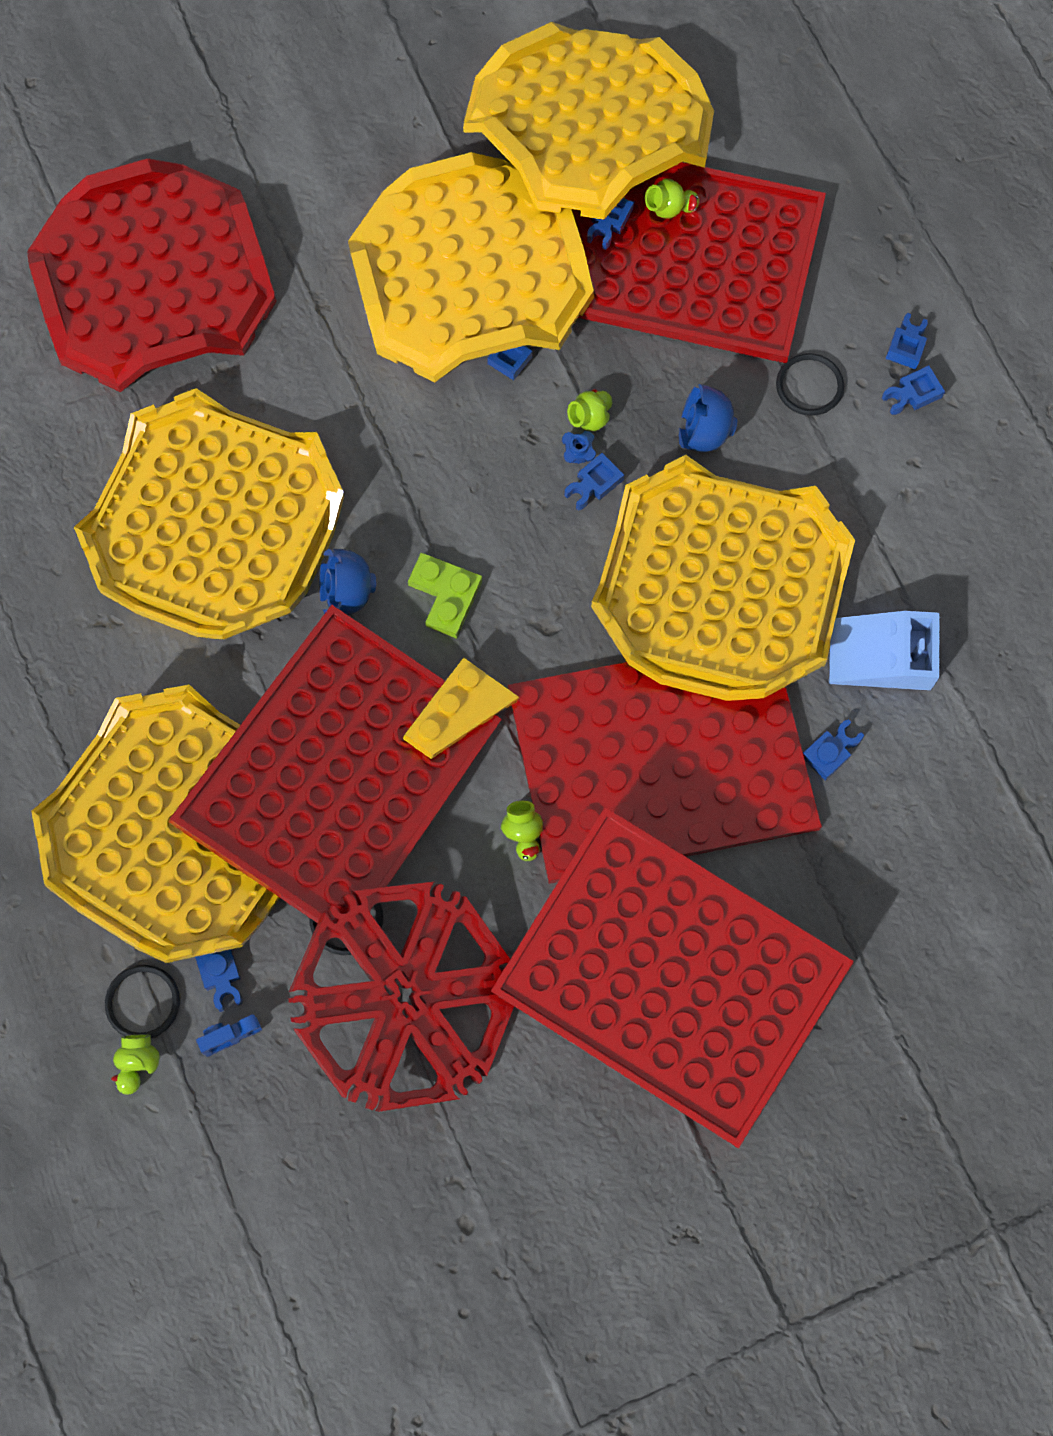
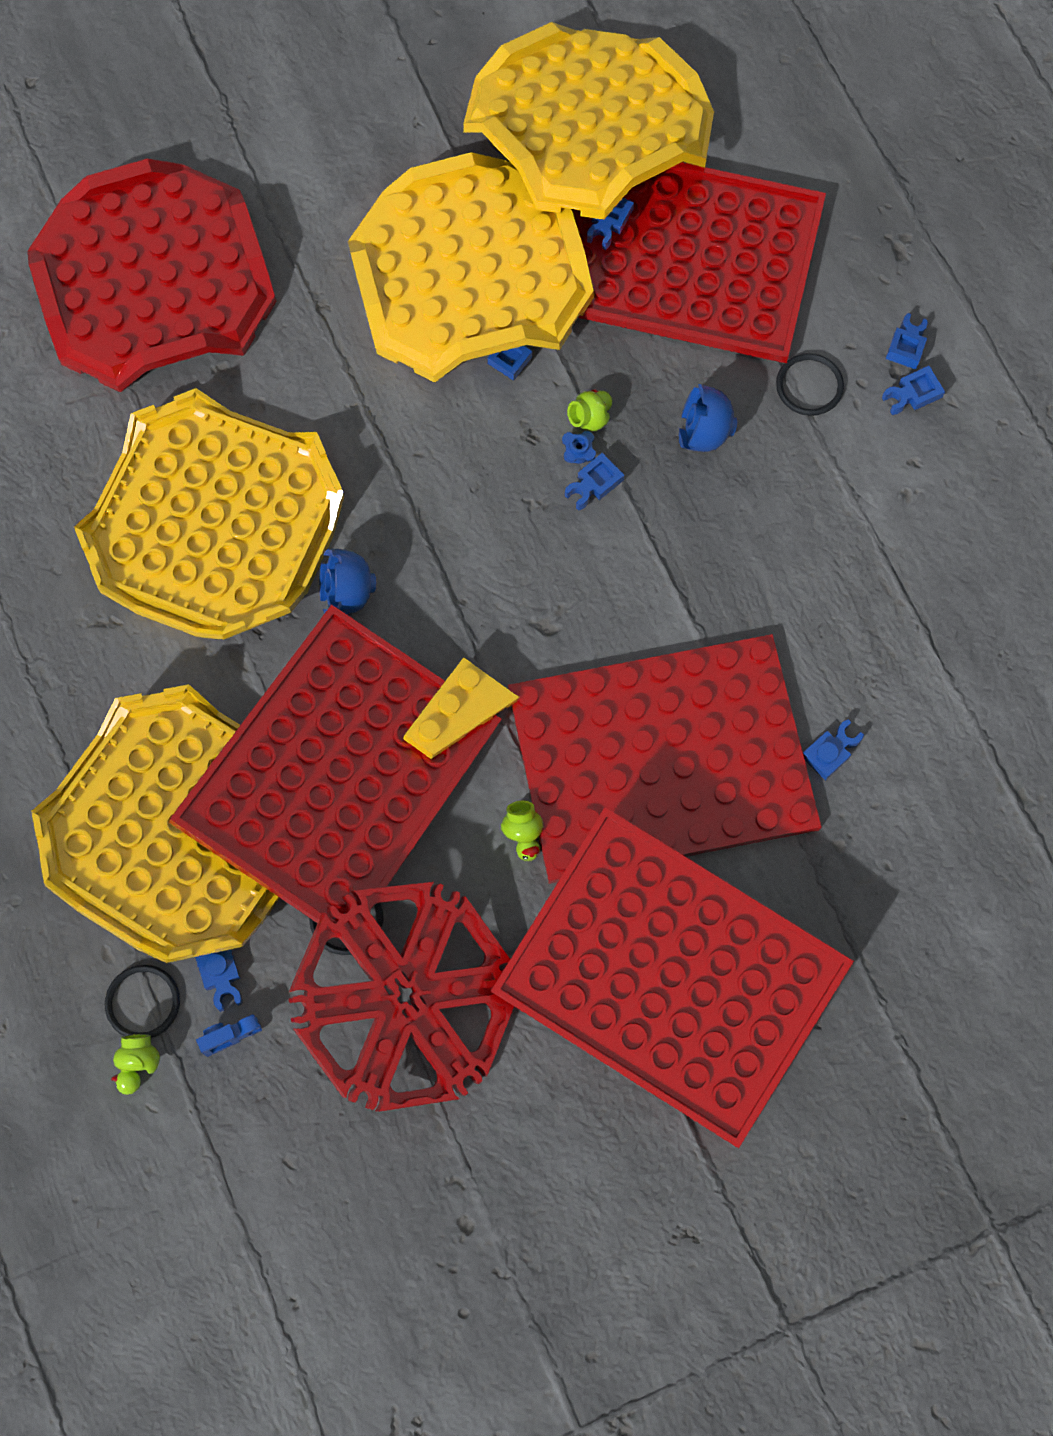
(454, 592): lime plate -> none
(669, 199): lime animal -> none
(722, 582): yellow plate -> none
(886, 650): light blue slope -> none

